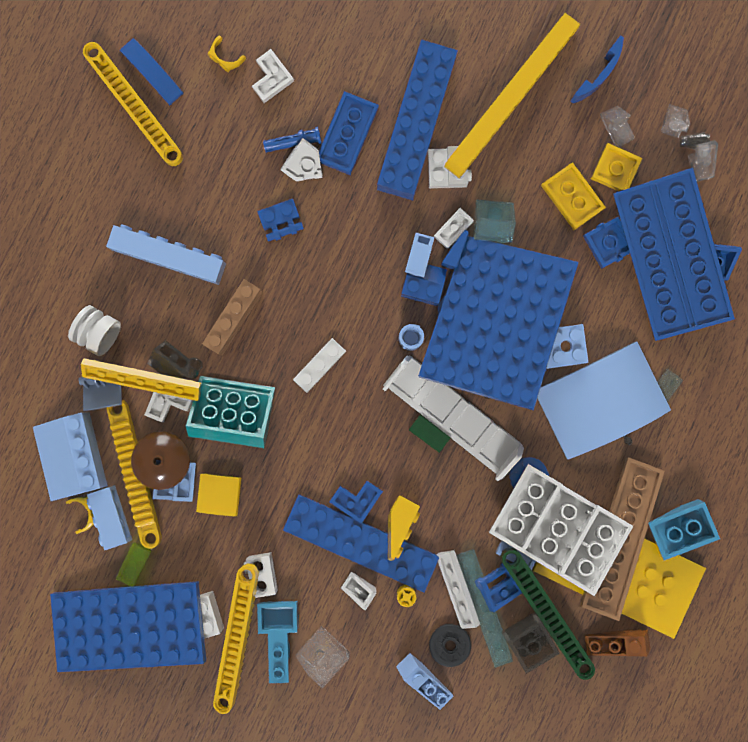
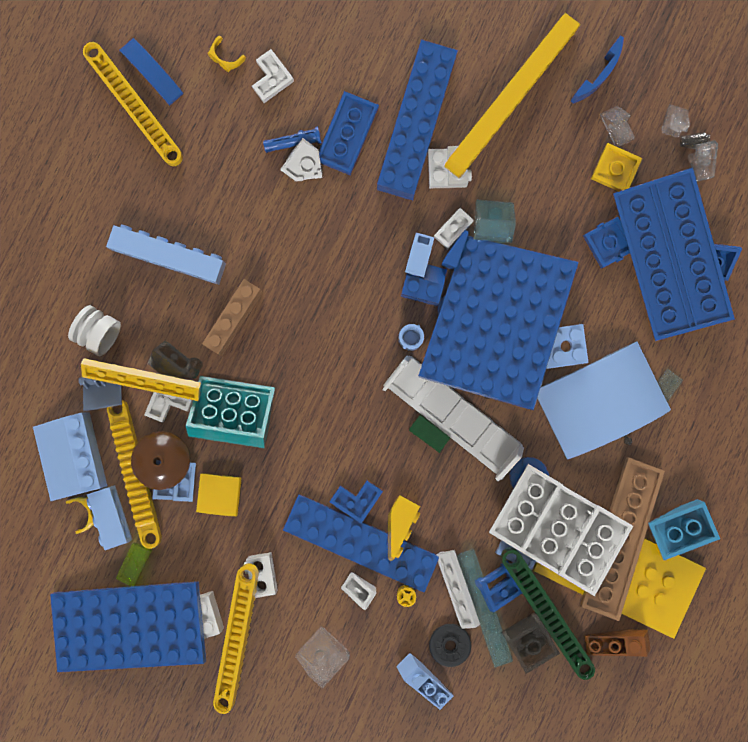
(277, 215): blue plate -> none
(277, 621): dark azure plate -> none
(319, 365): white plate -> none
(573, 196): yellow tile -> none

